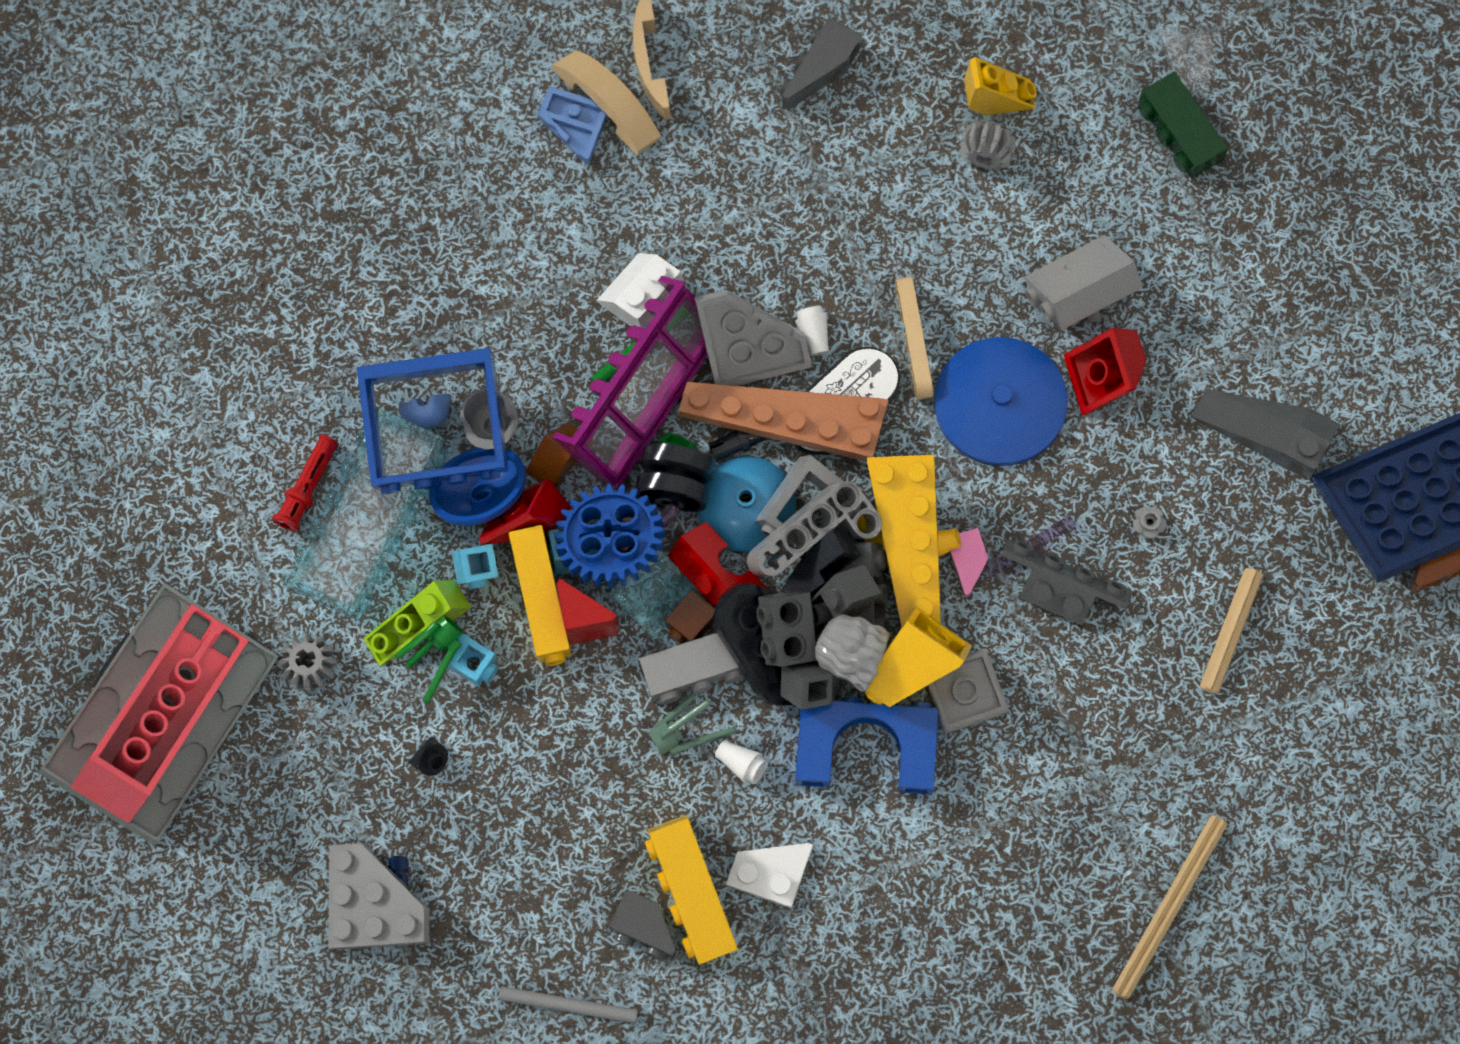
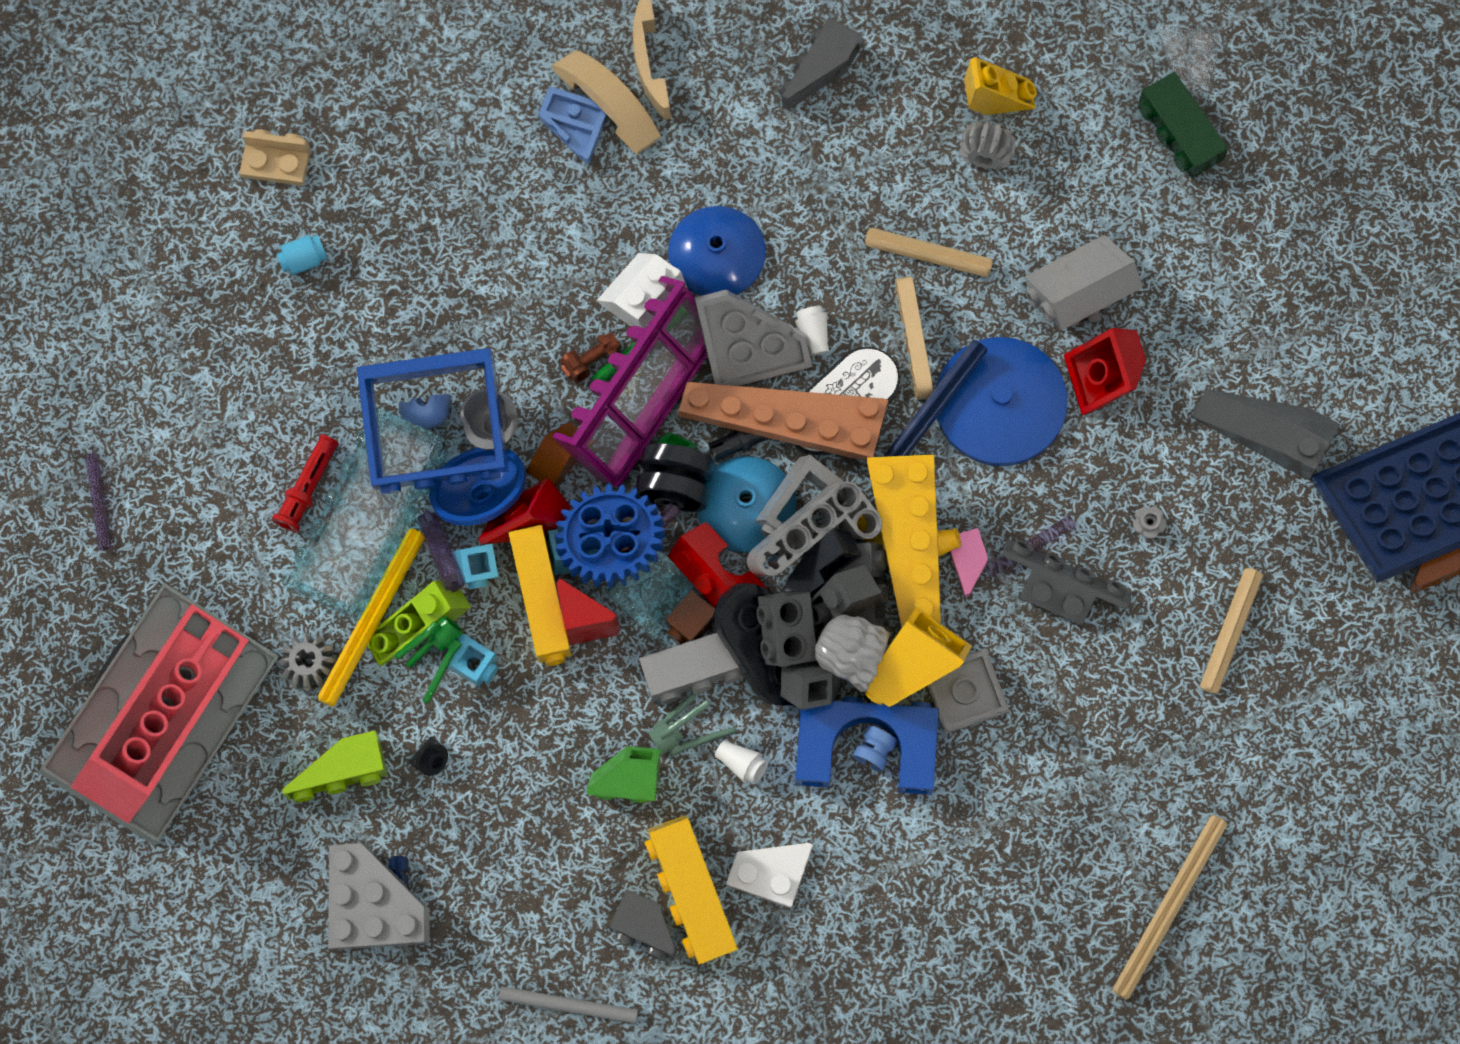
(98, 501): none -> clear purple piece
(275, 157): none -> tan bracket
(301, 254): none -> medium azure brick
(345, 763): none -> lime slope
(371, 617): none -> yellow axle
(440, 551): none -> clear purple axle
(576, 366): none -> copper bar
(628, 775): none -> bright green slope
(711, 269): none -> blue dish
(875, 748): none -> medium blue wheel
(928, 252): none -> tan axle
(938, 400): none -> dark blue axle

